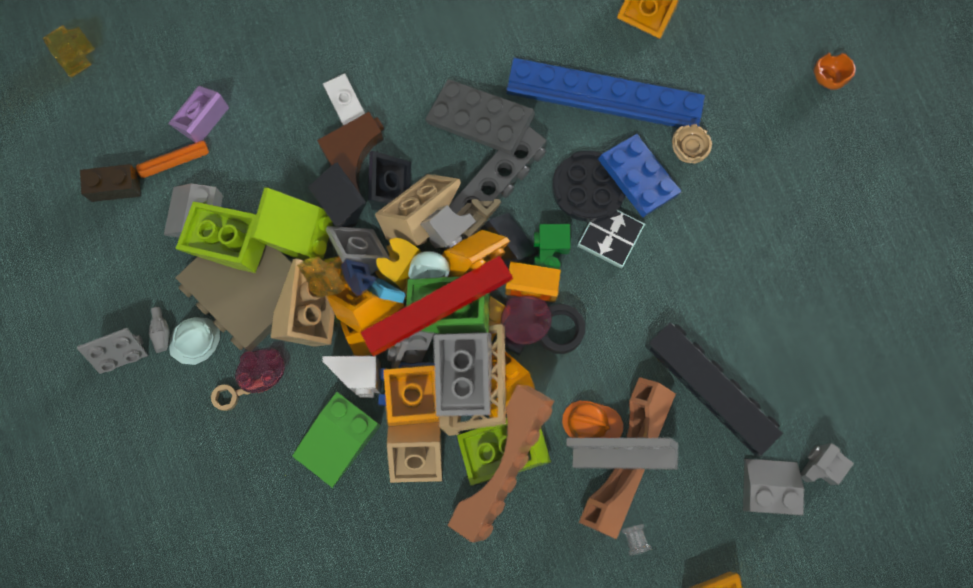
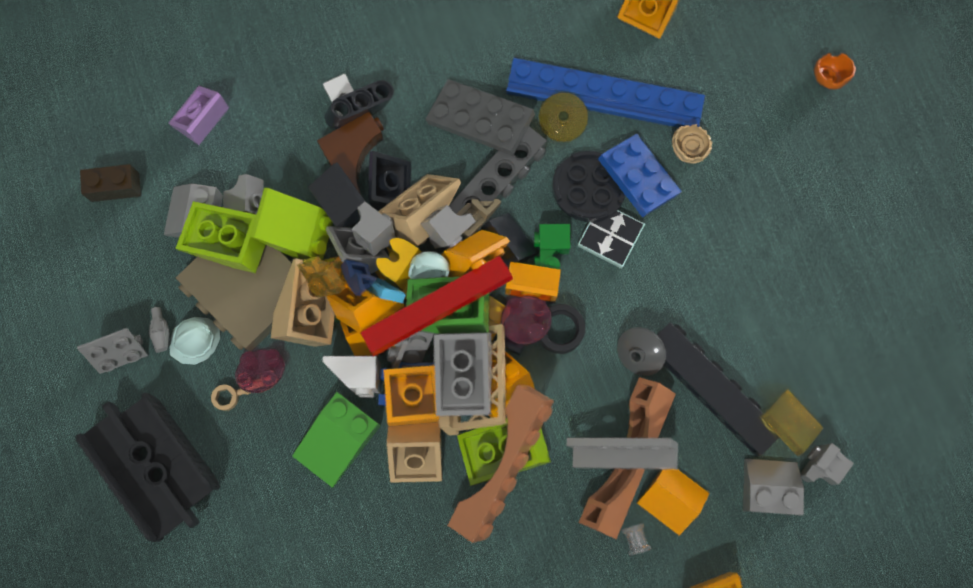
(69, 49): clear yellow brick -> none
(114, 451): none -> black piece
(172, 159): orange axle -> none
(245, 194): none -> light grey brick
(366, 96): none -> black beam
(373, 229): none -> light grey brick
(563, 130): none -> clear yellow dish
(591, 420): orange piece -> none
(647, 345): none -> dark grey dish
(674, 499): none -> light orange slope
(792, 422): none -> clear yellow tile

